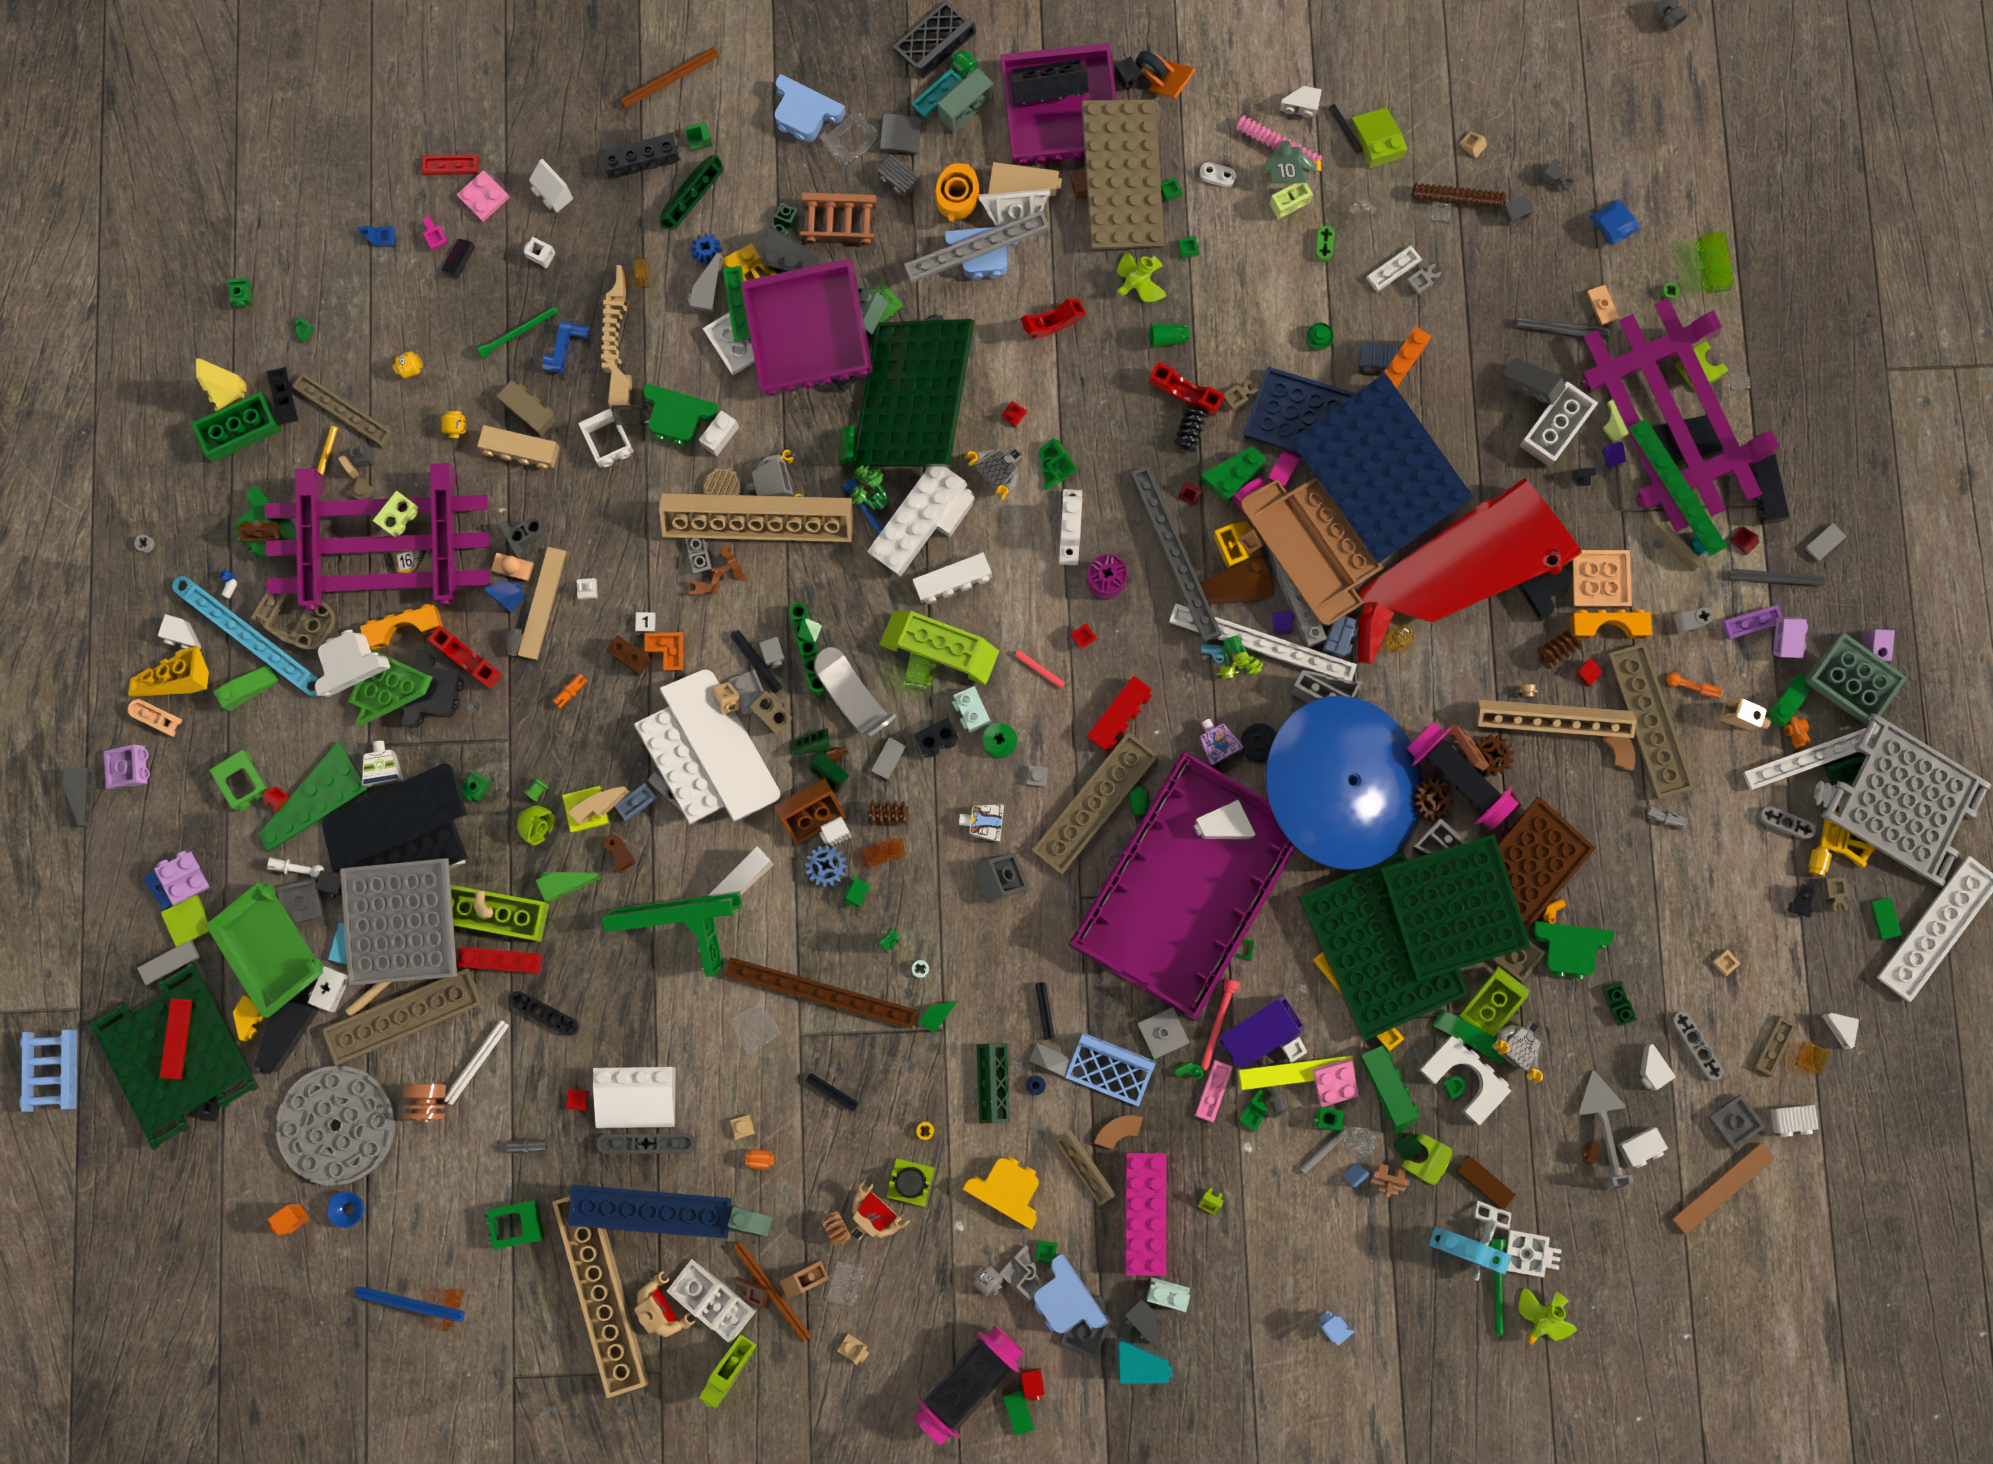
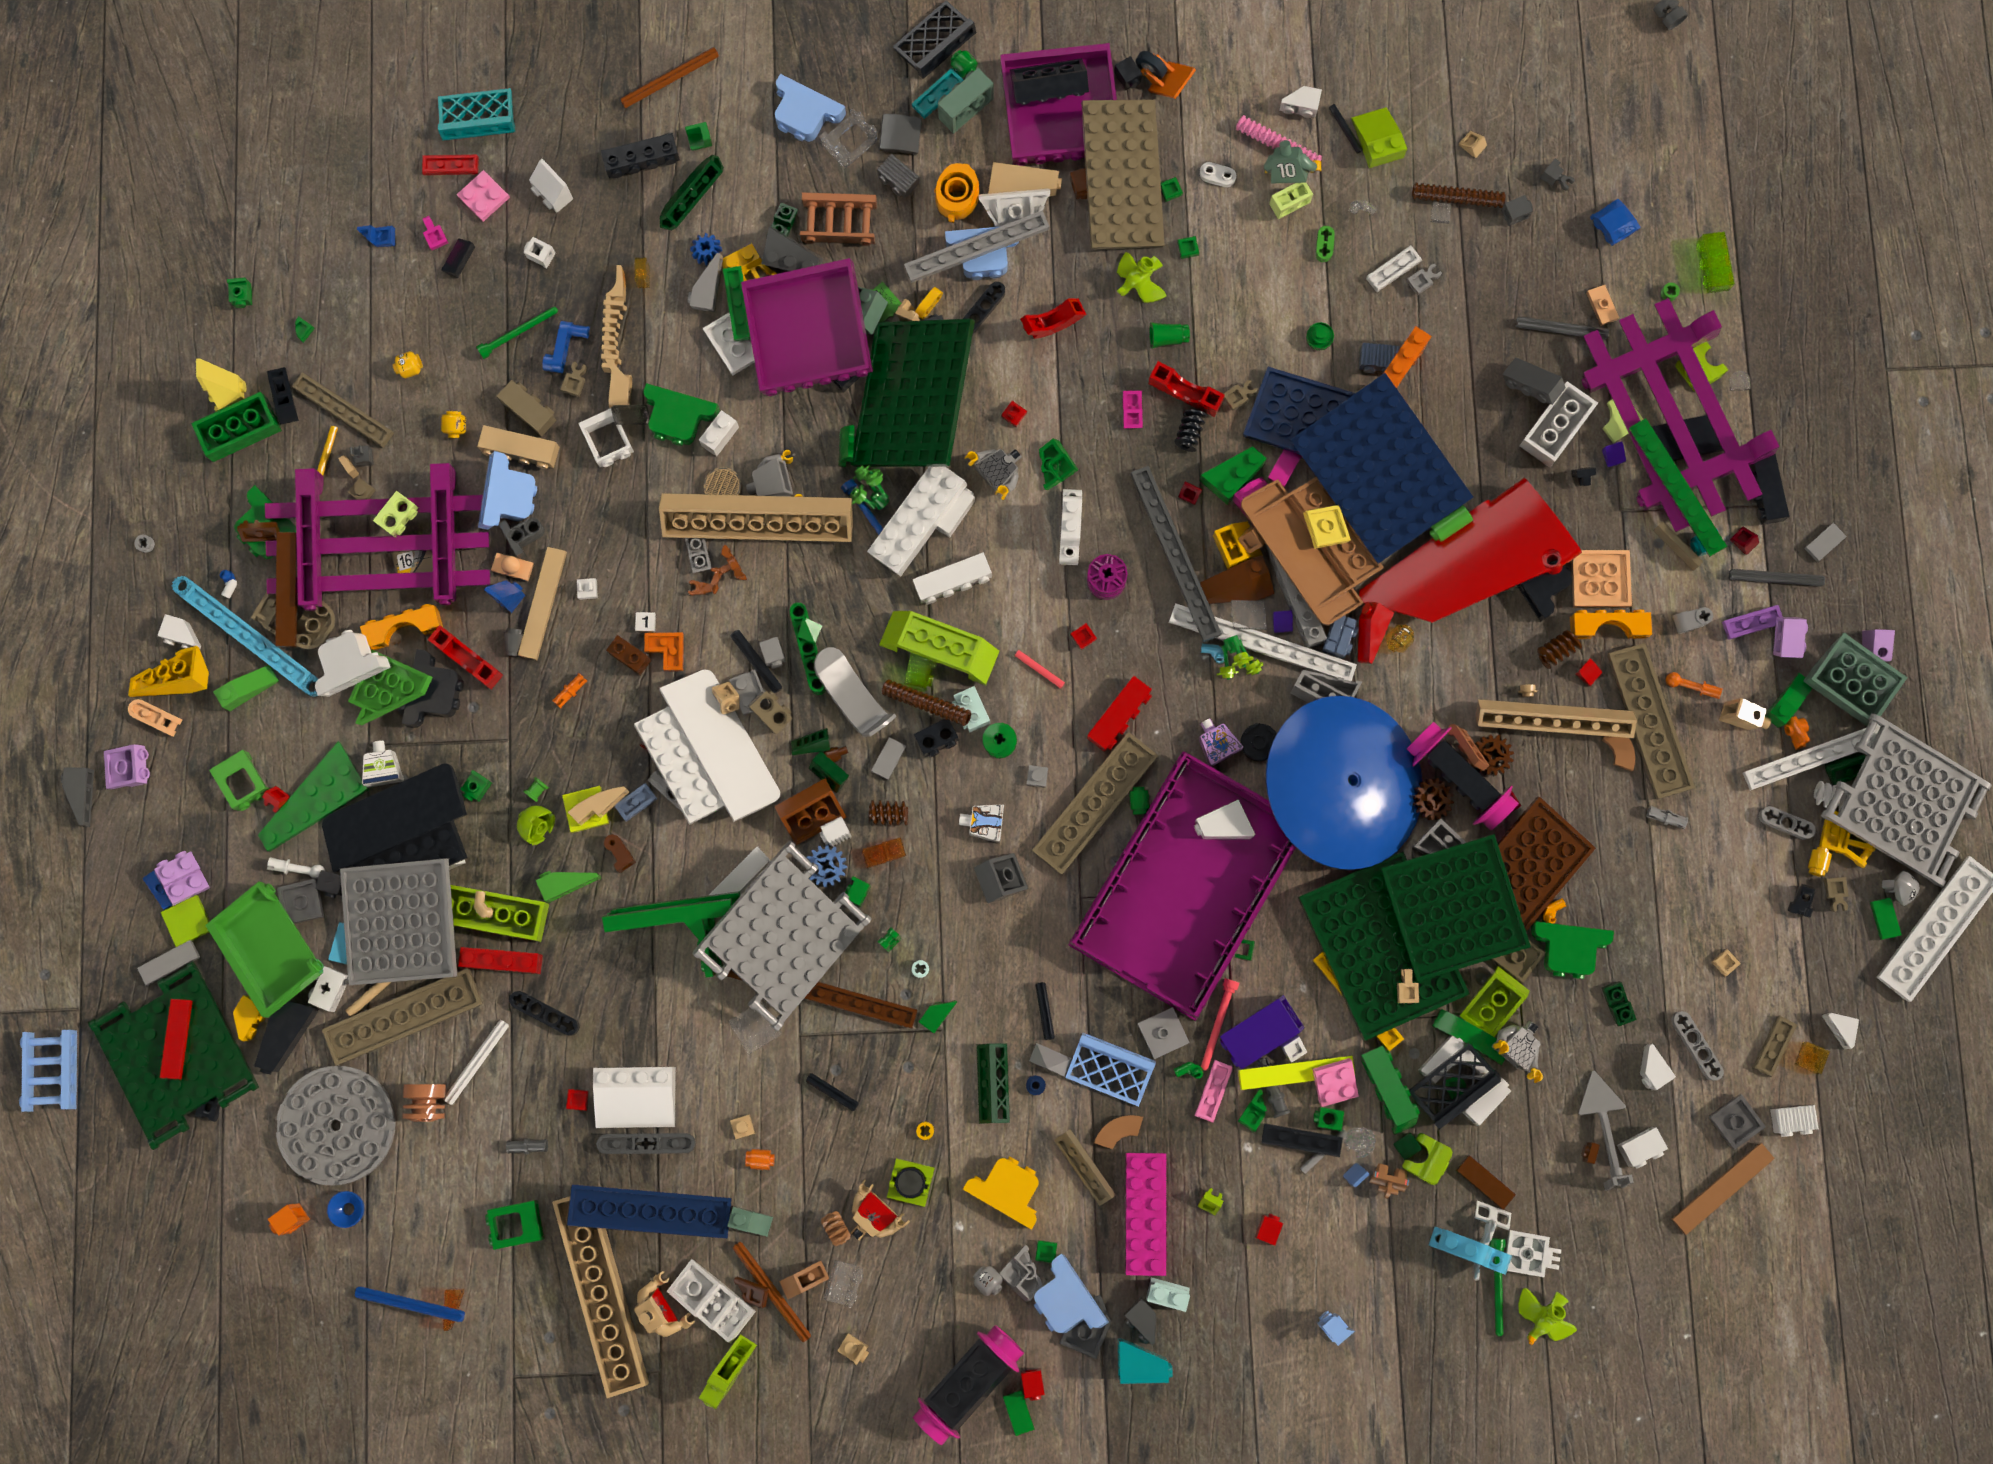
(286, 590): none -> reddish brown tile
(476, 126): none -> teal fence
(505, 493): none -> light blue brick
(573, 382): none -> dark tan plate
(781, 935): none -> light grey plate
(906, 312): none -> tan bracket
(926, 702): none -> reddish brown piece
(929, 303): none -> yellow beam
(984, 313): none -> black beam
(1132, 409): none -> dark pink slope
(1248, 614): none -> clear piece
(1269, 1229): none -> red brick
(1302, 1140): none -> black tile
(1326, 526): none -> light yellow plate
(1407, 991): none -> tan plate
(1451, 524): none -> bright green brick
(1468, 1095): none -> black fence
(1904, 886): none -> light grey piece

